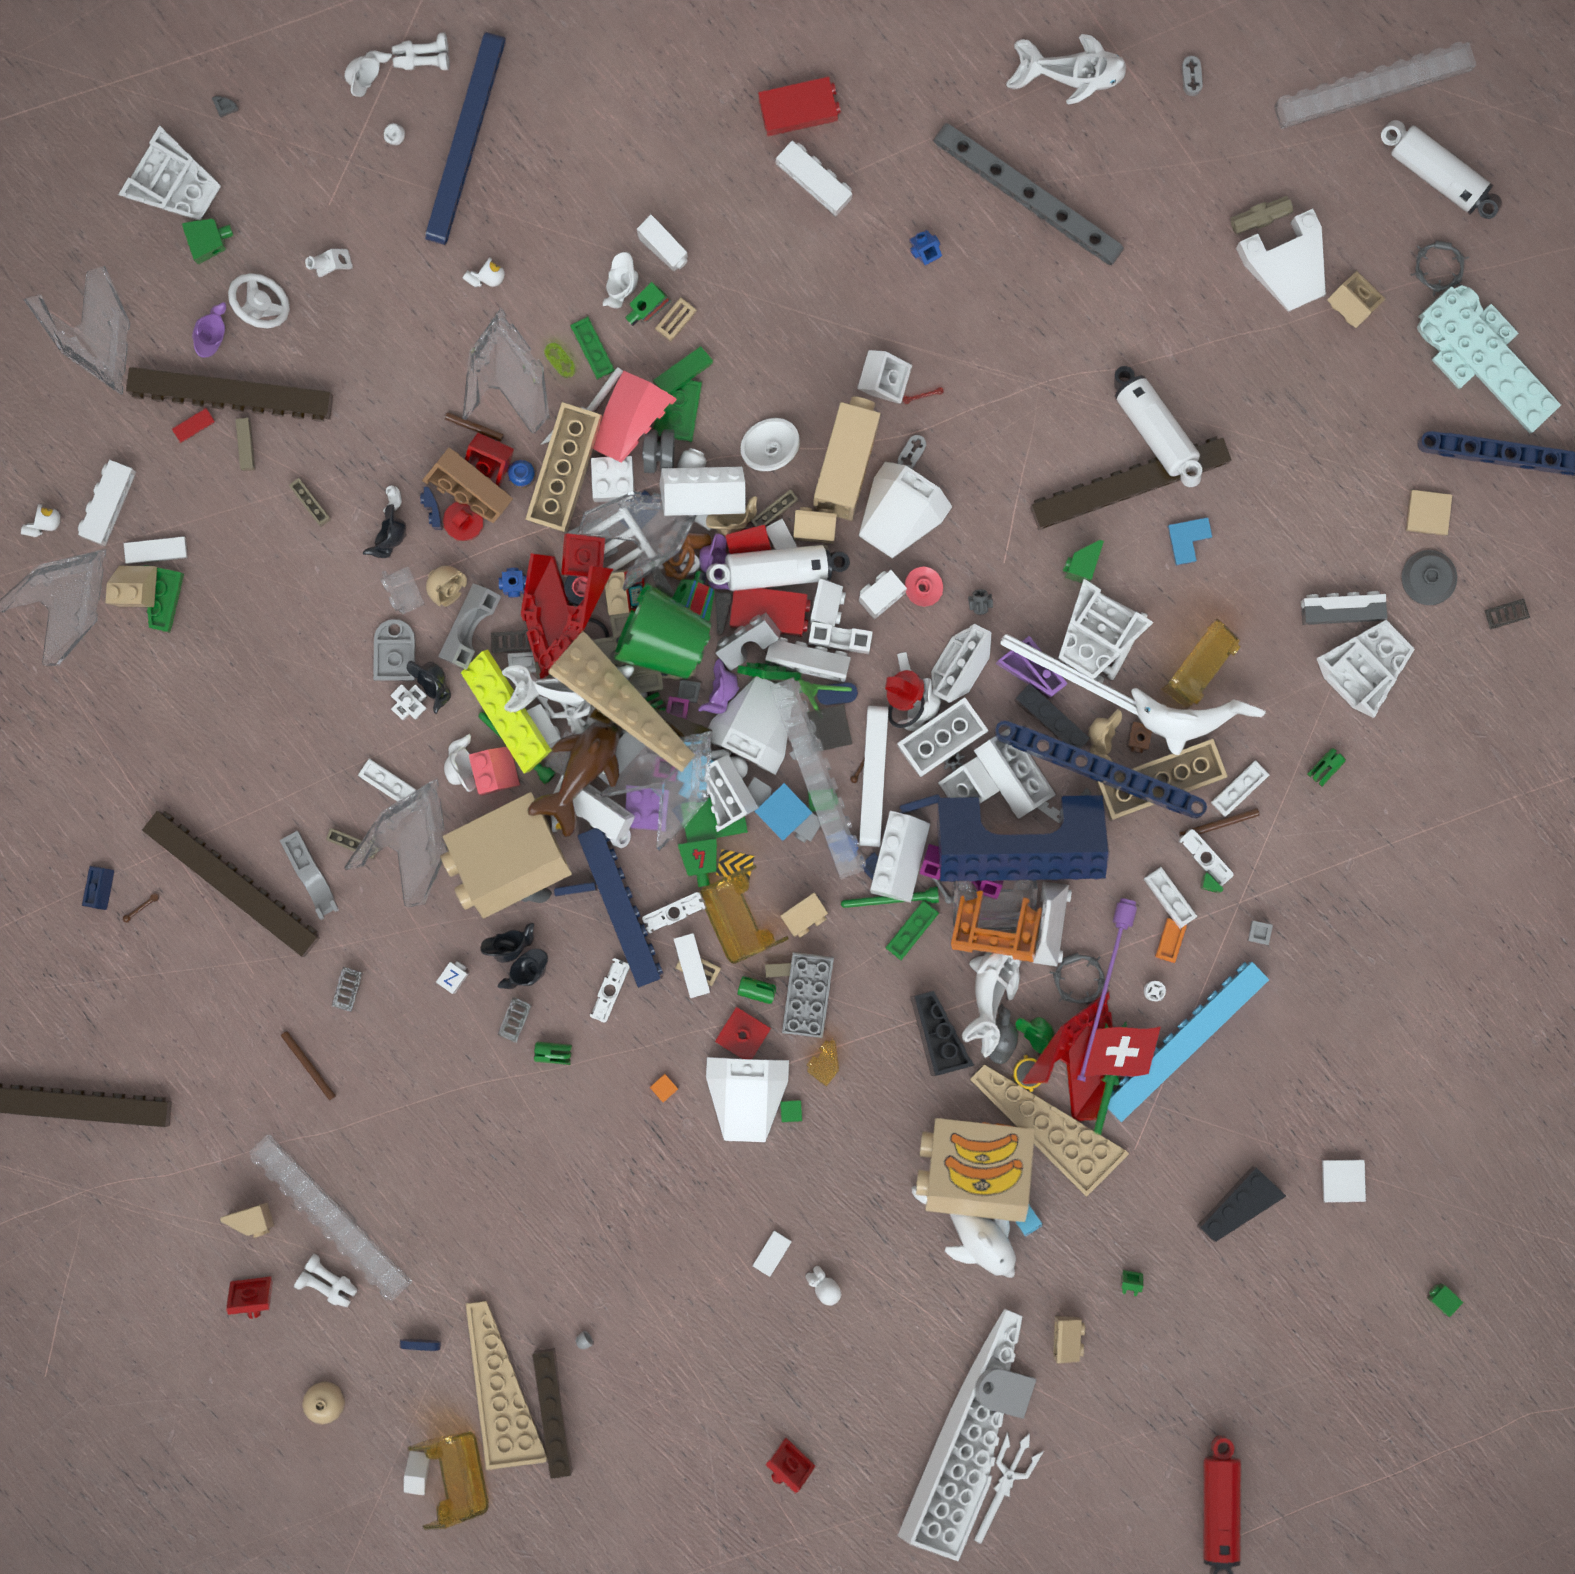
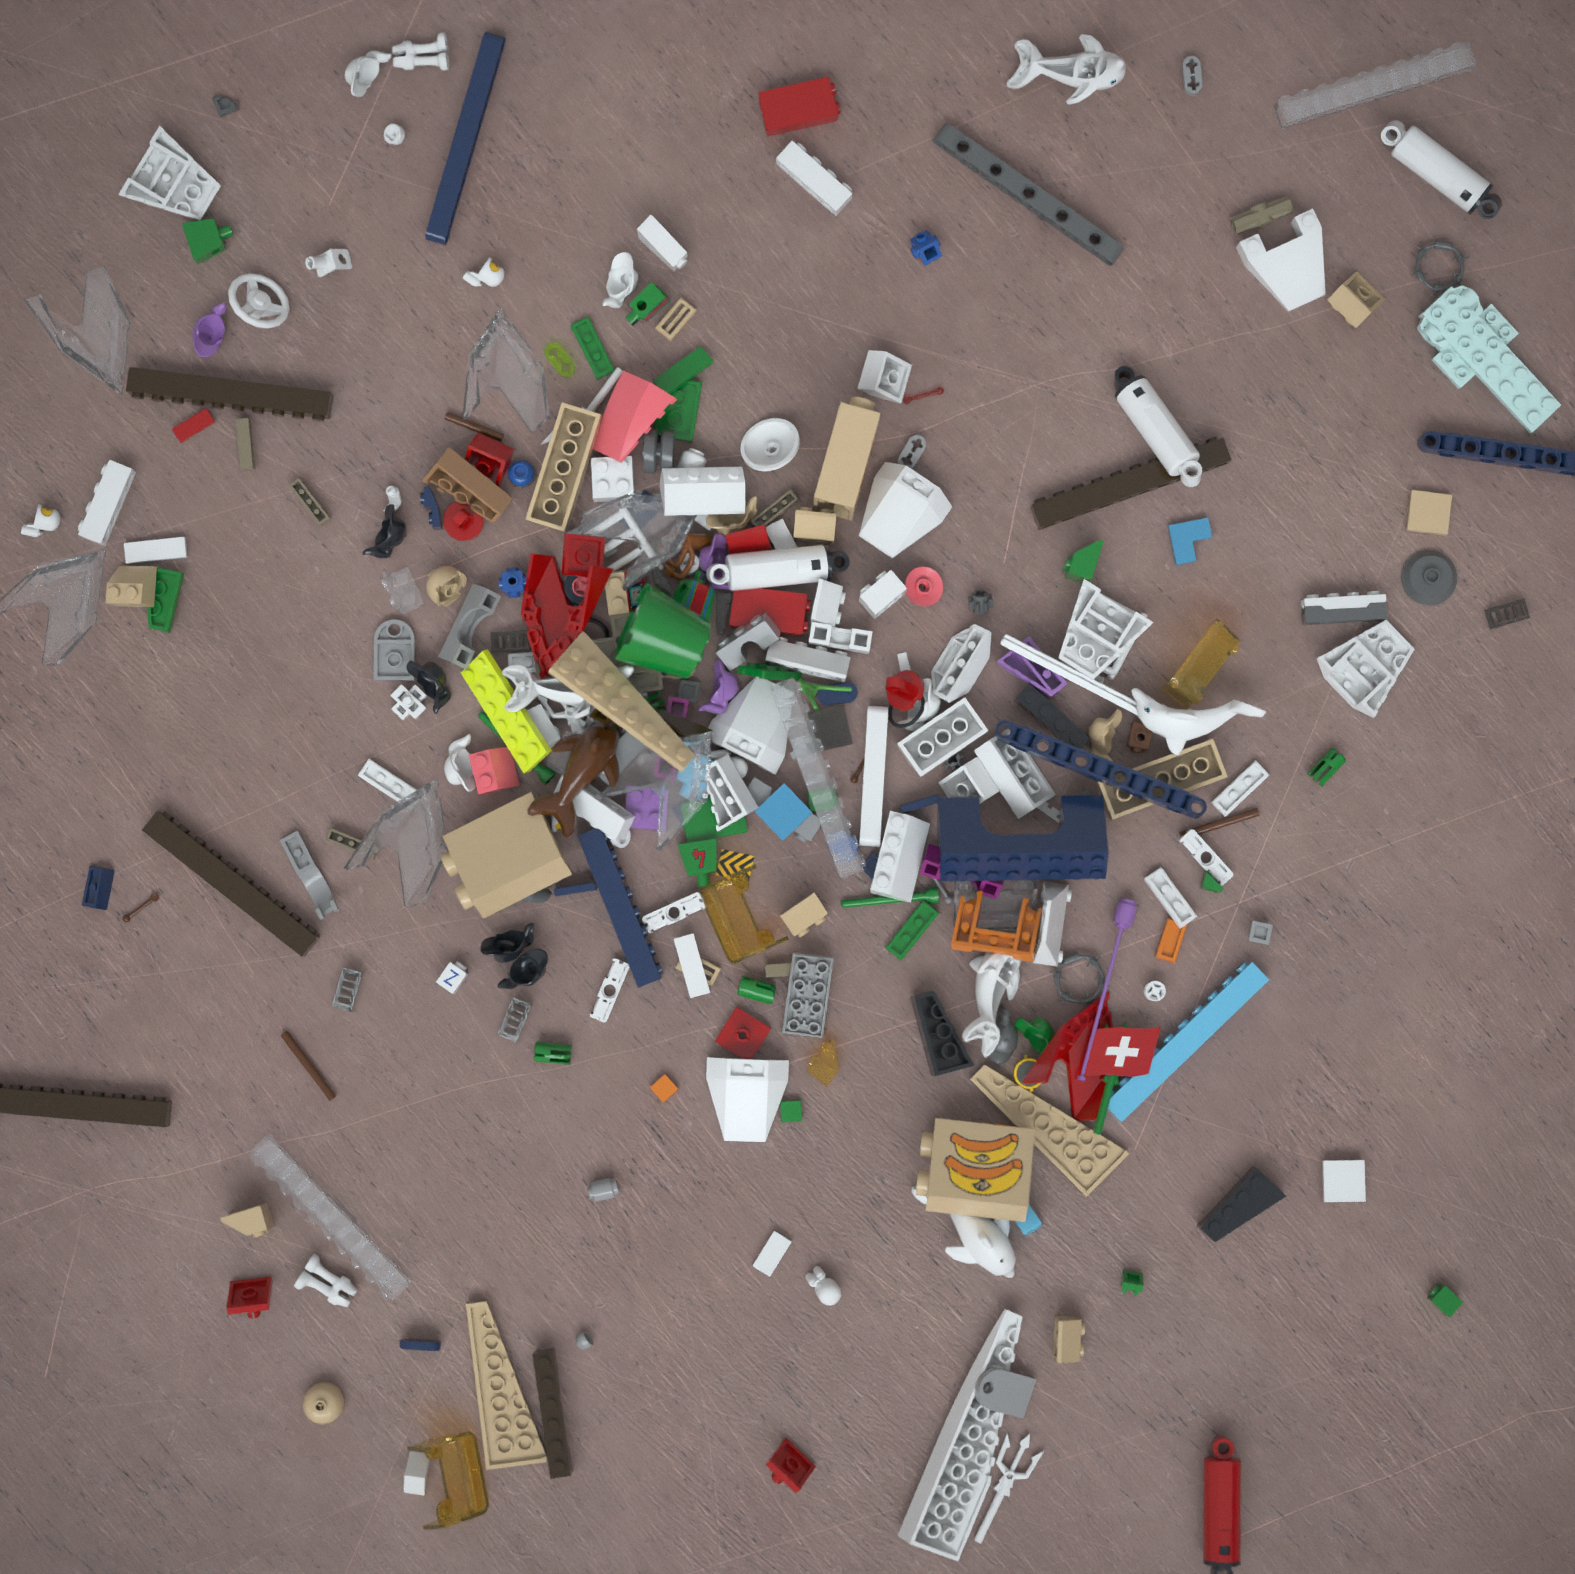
(603, 1189): none -> light grey brick

